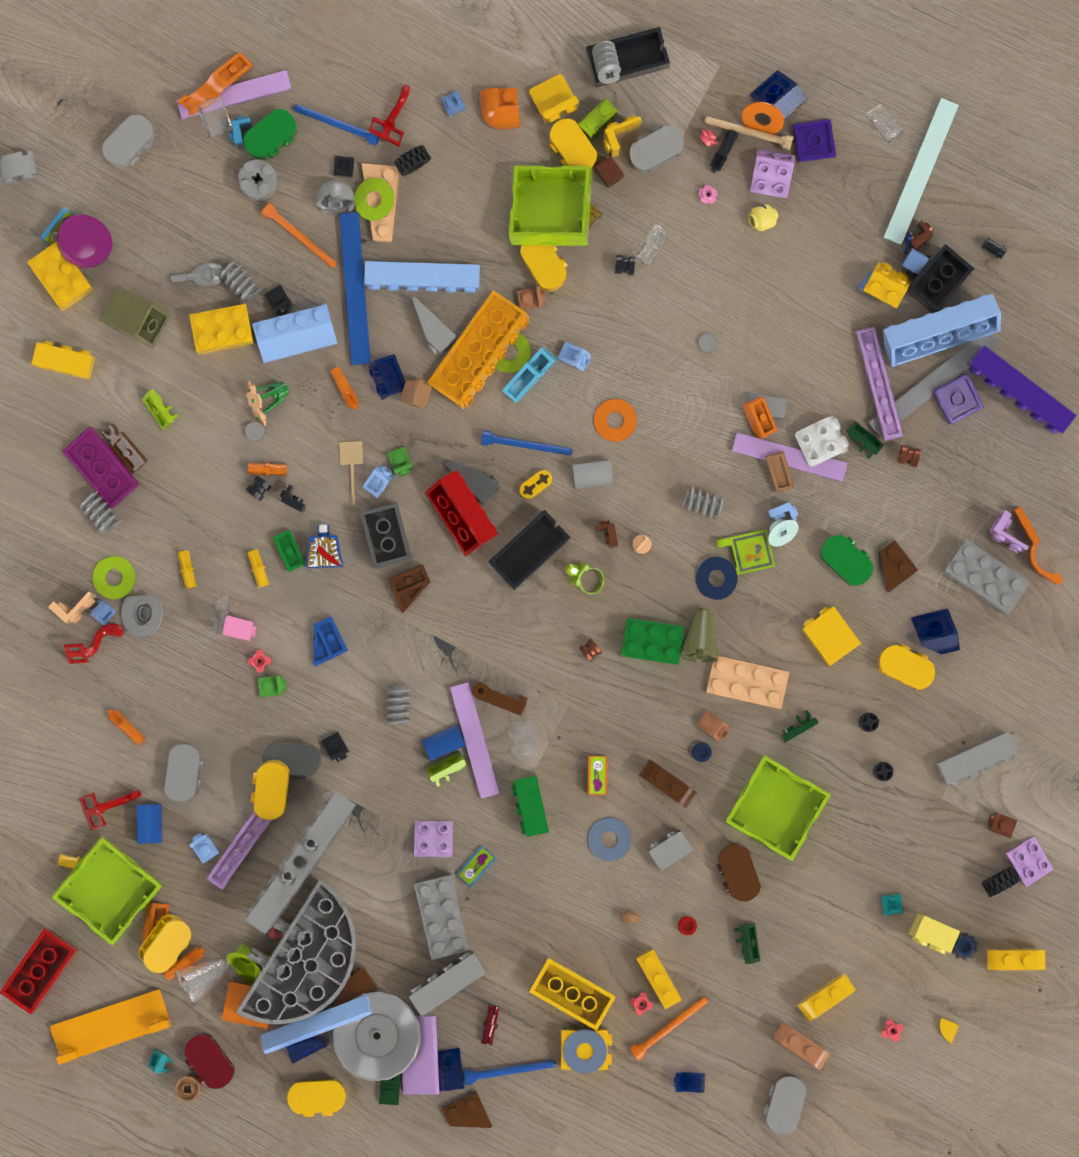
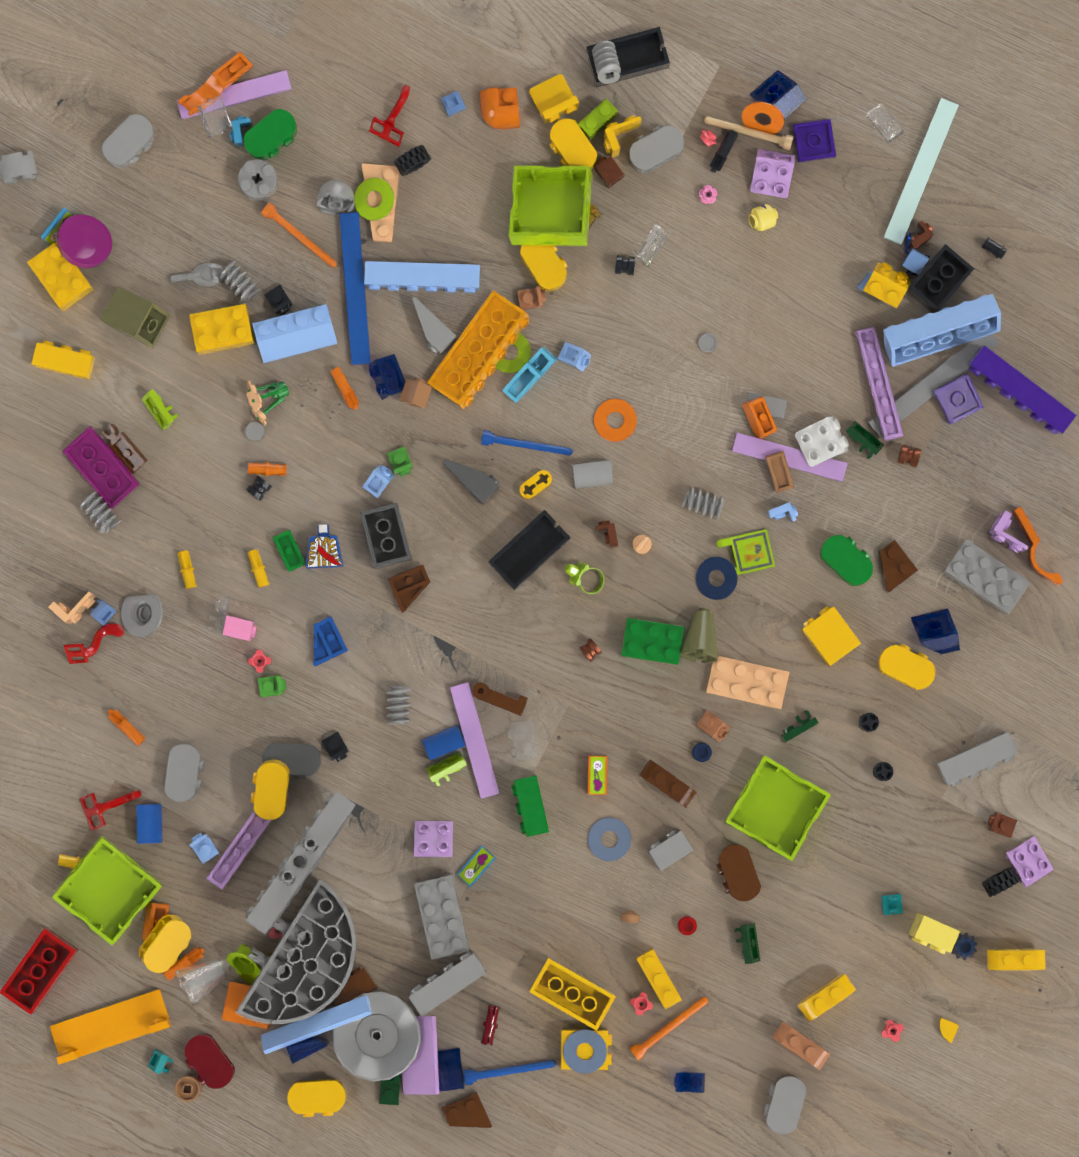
(105, 566): lime gear -> none
(294, 502): black bracket -> none
(344, 166): black tile -> none
(351, 454): tan piece -> none
(370, 137): blue piece -> none
(461, 513): red brick -> none
(782, 532): light aqua piece -> none

